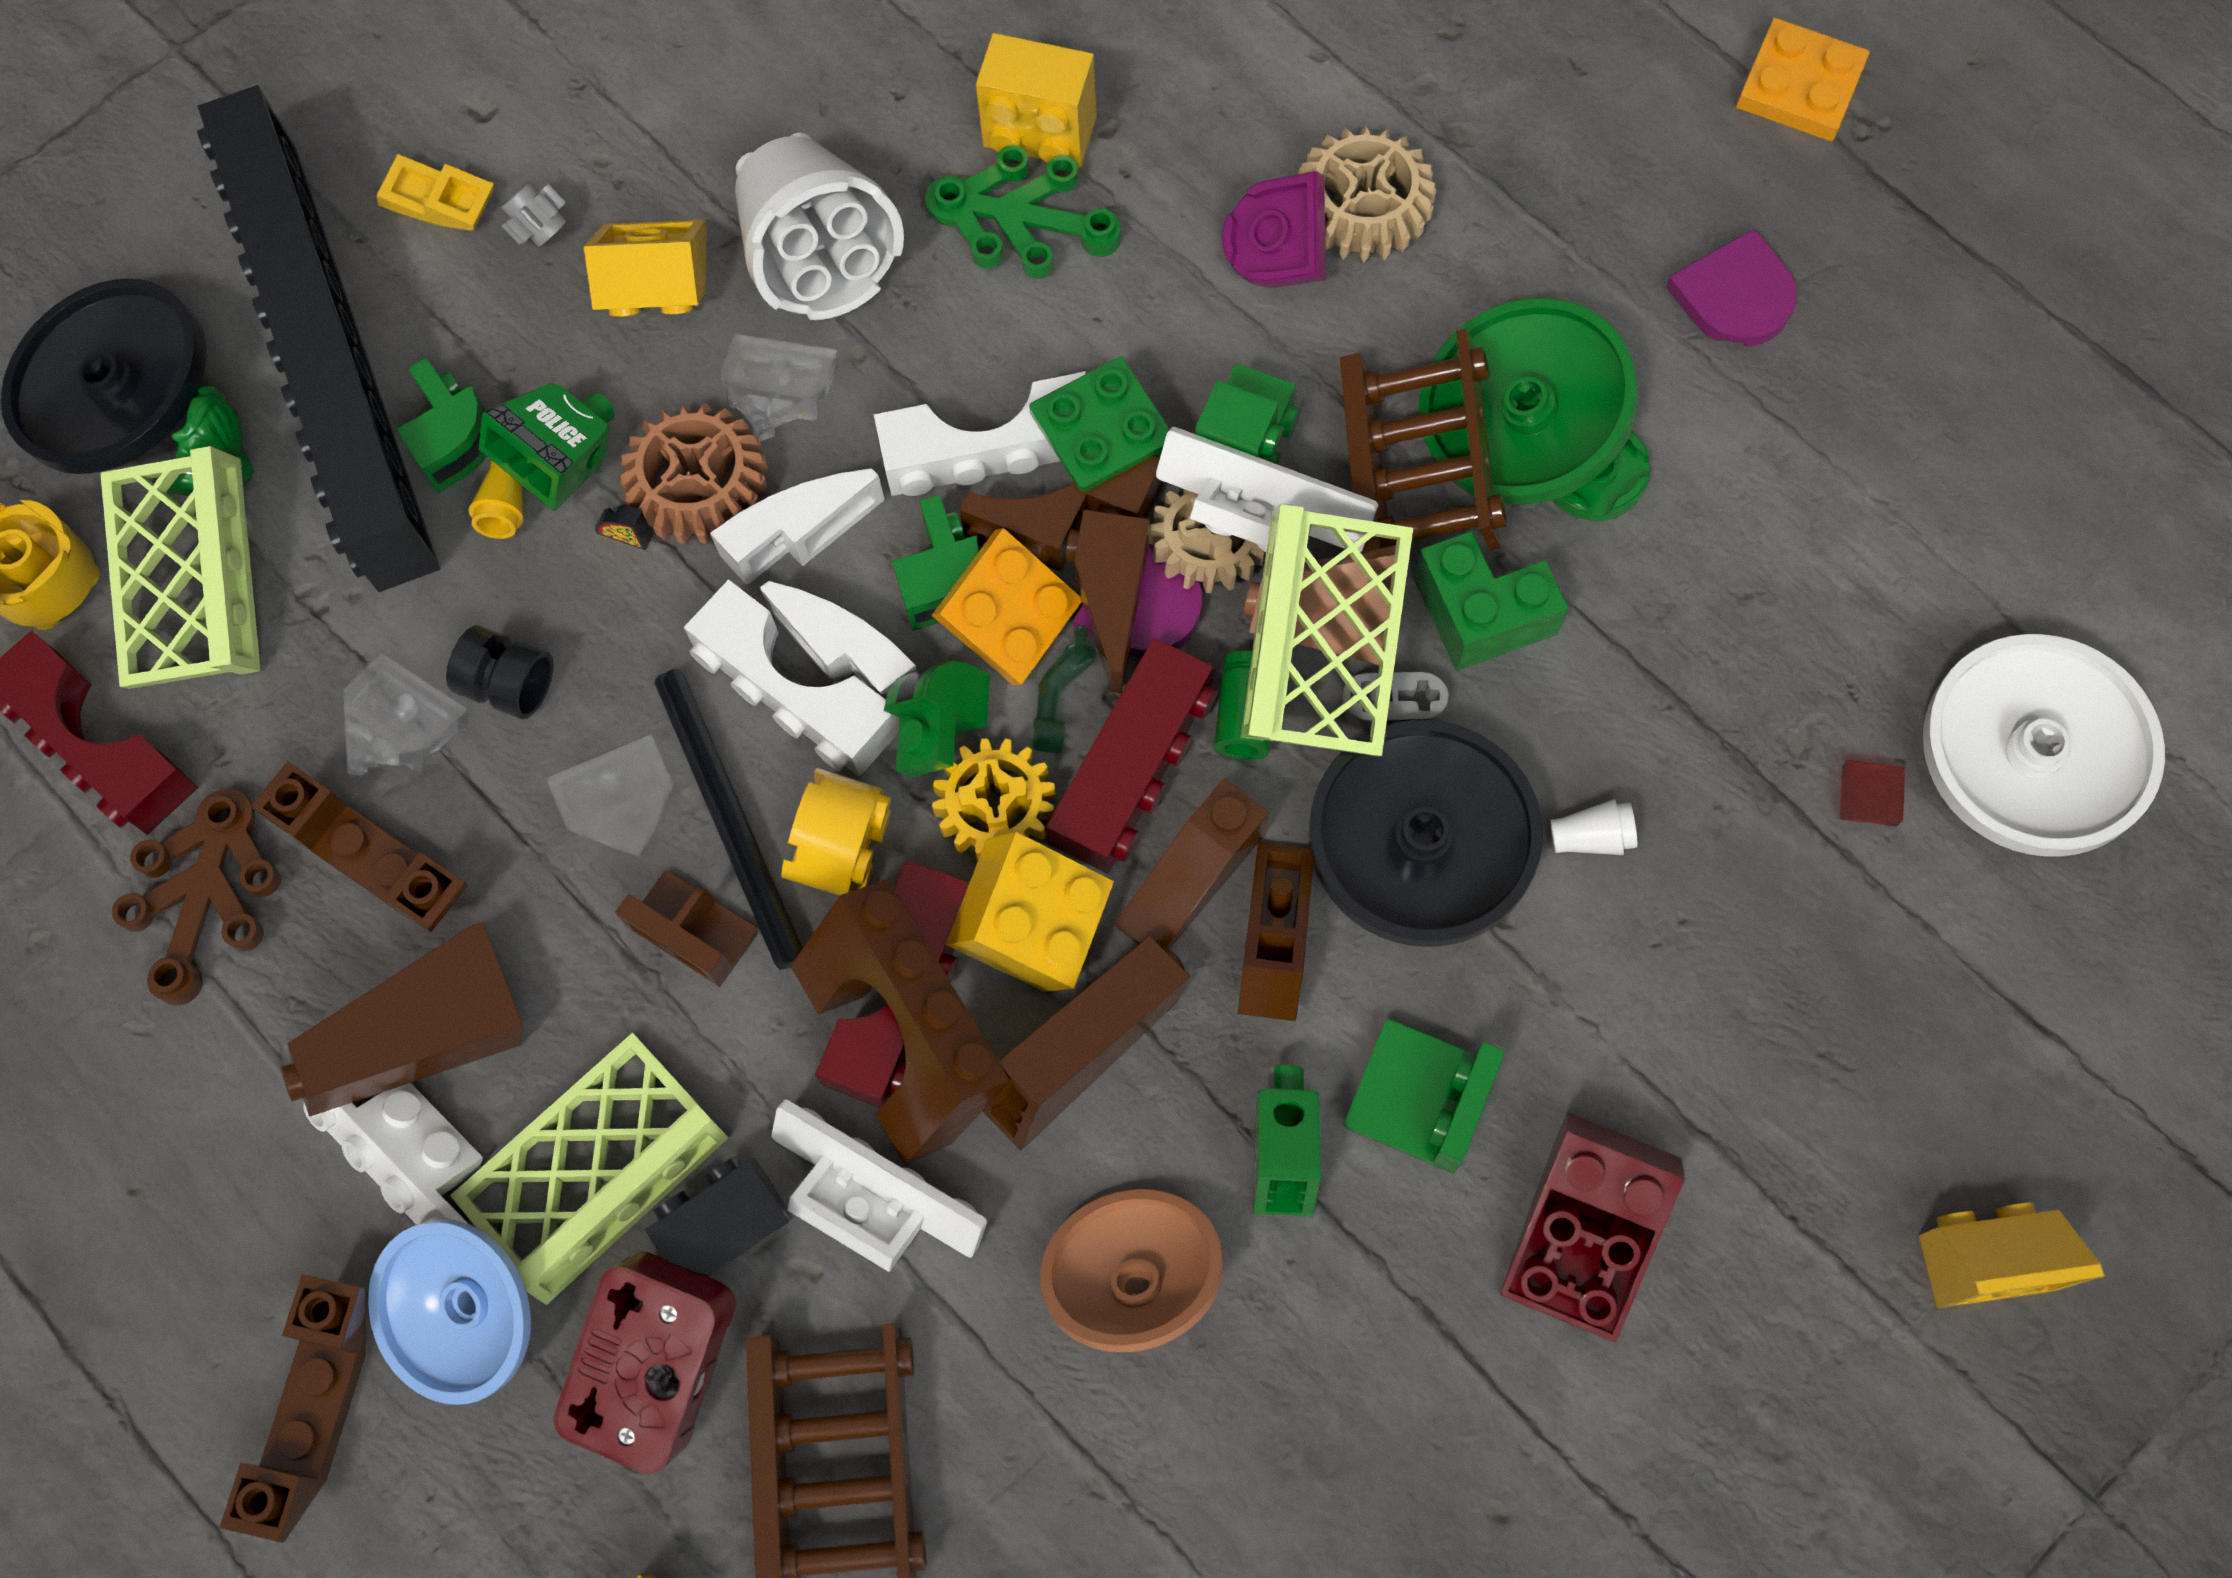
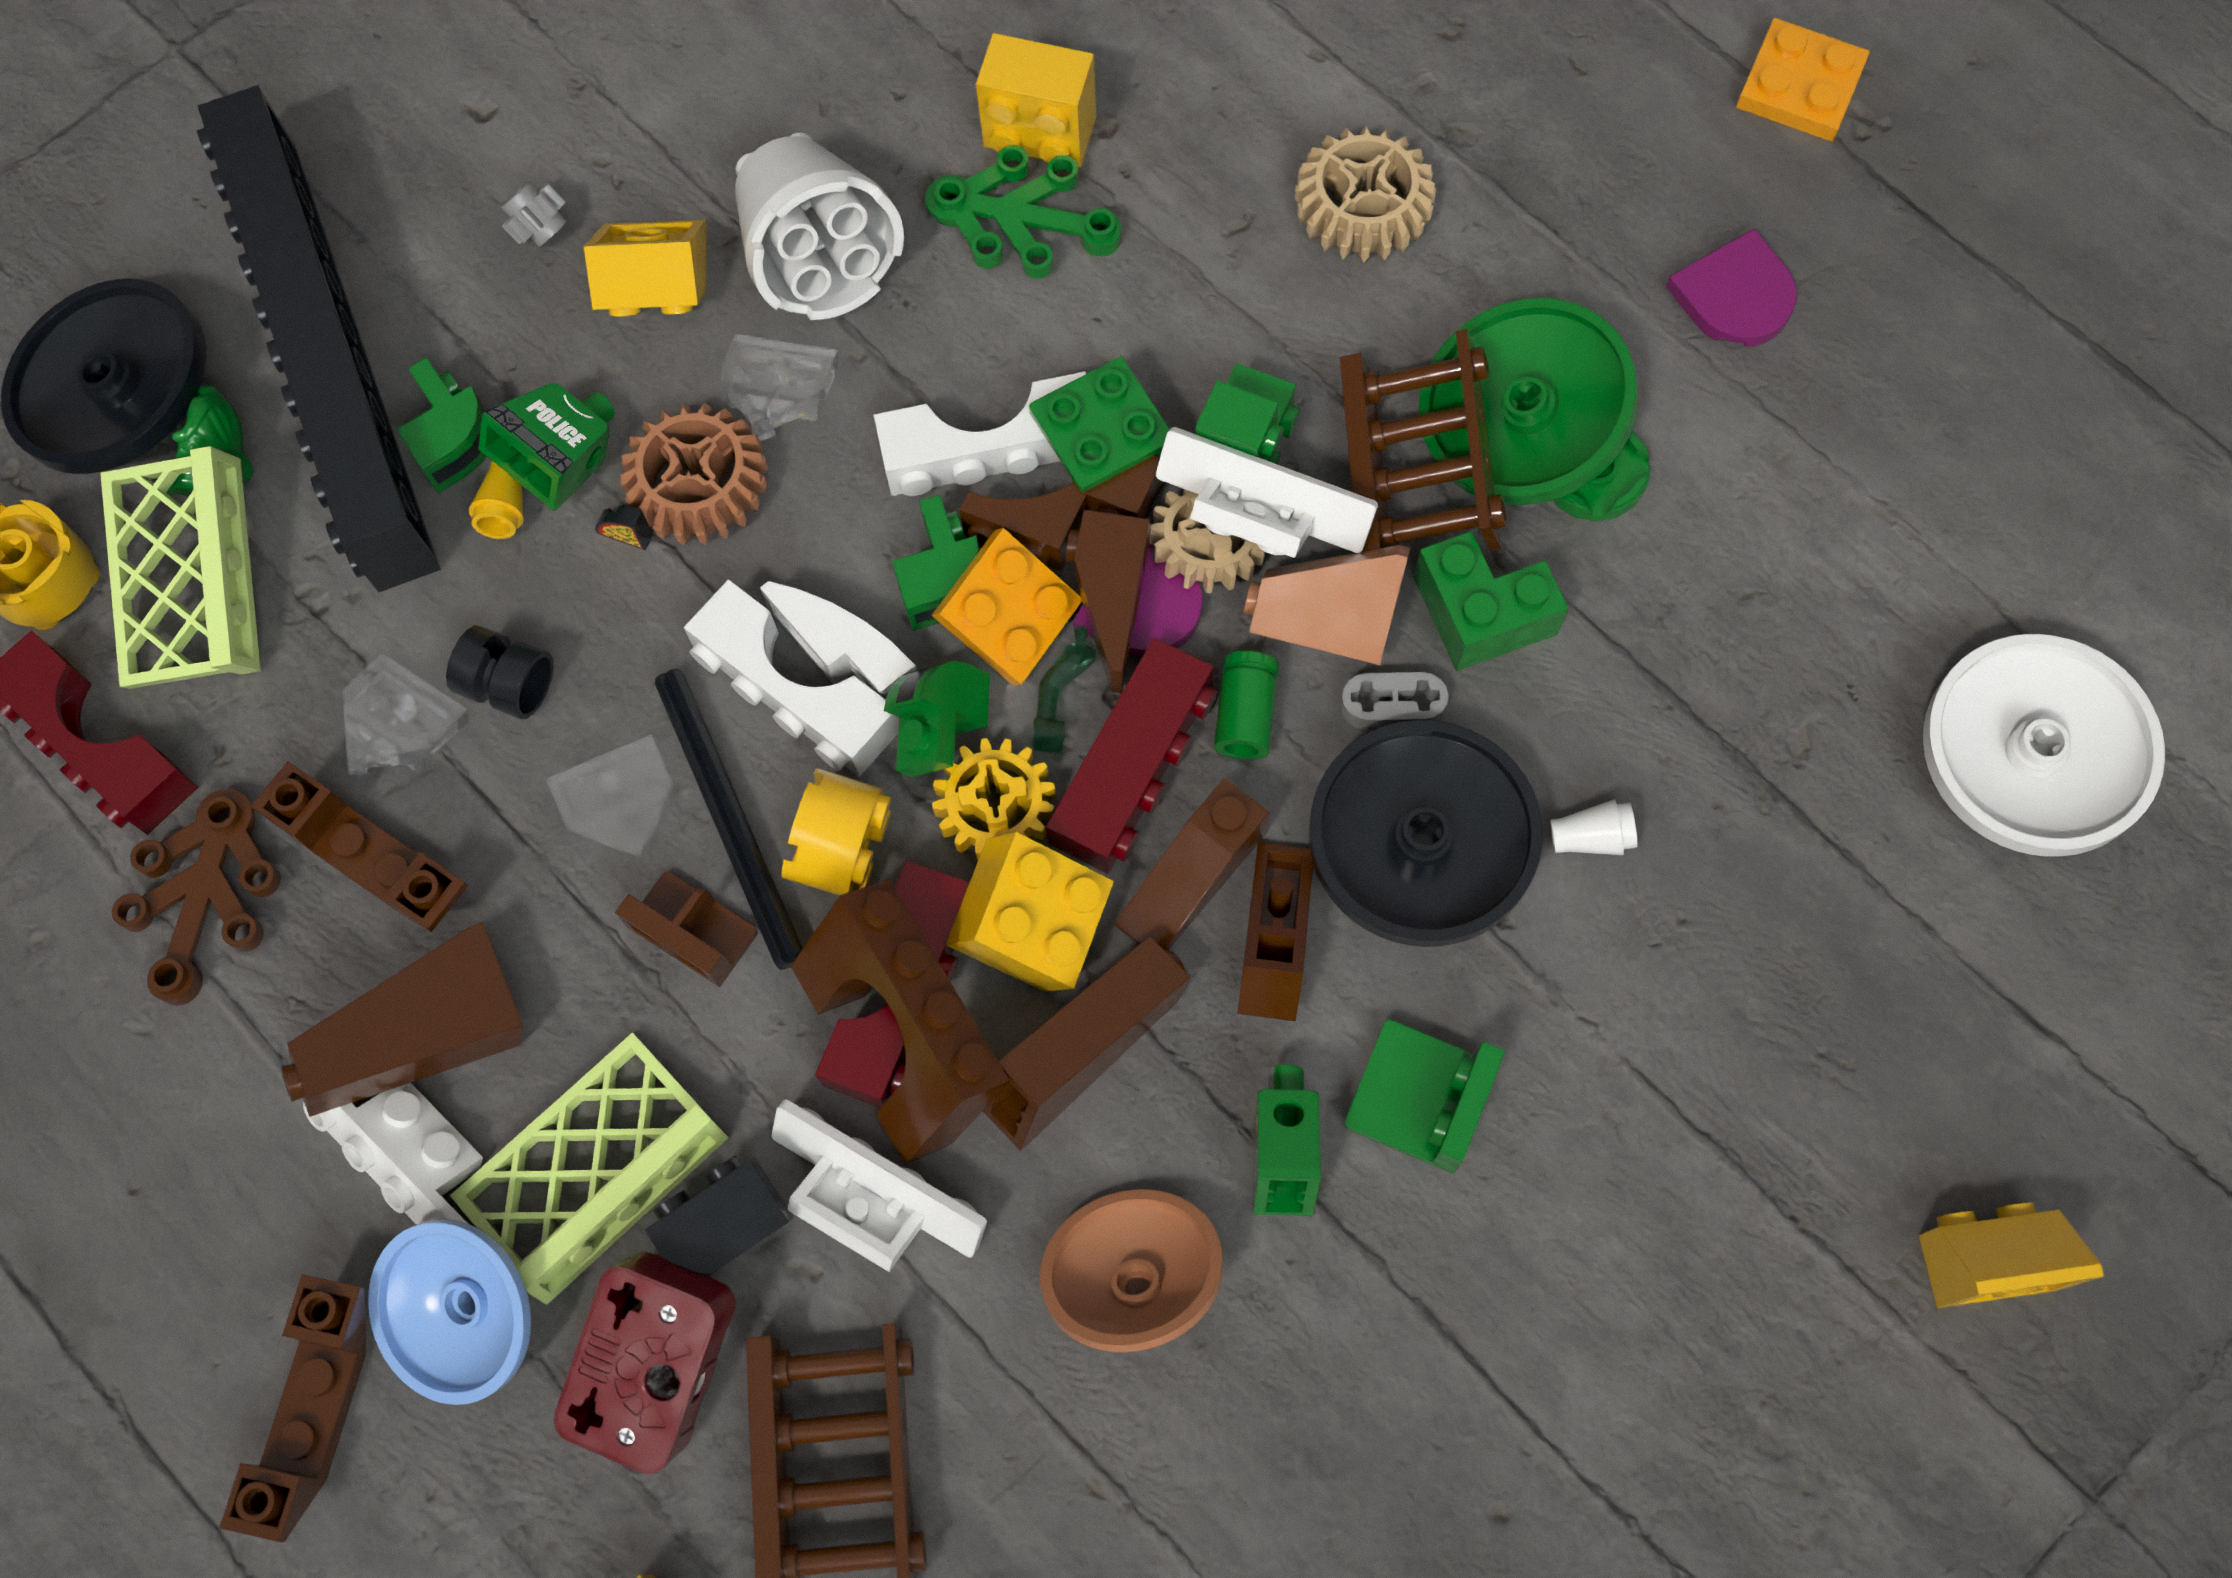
(434, 196): yellow slope -> none
(796, 521): white slope -> none
(1277, 625): yellowish green fence -> none
(1279, 232): magenta tile -> none
(1593, 1227): dark red slope -> none
(1872, 793): clear red tile -> none

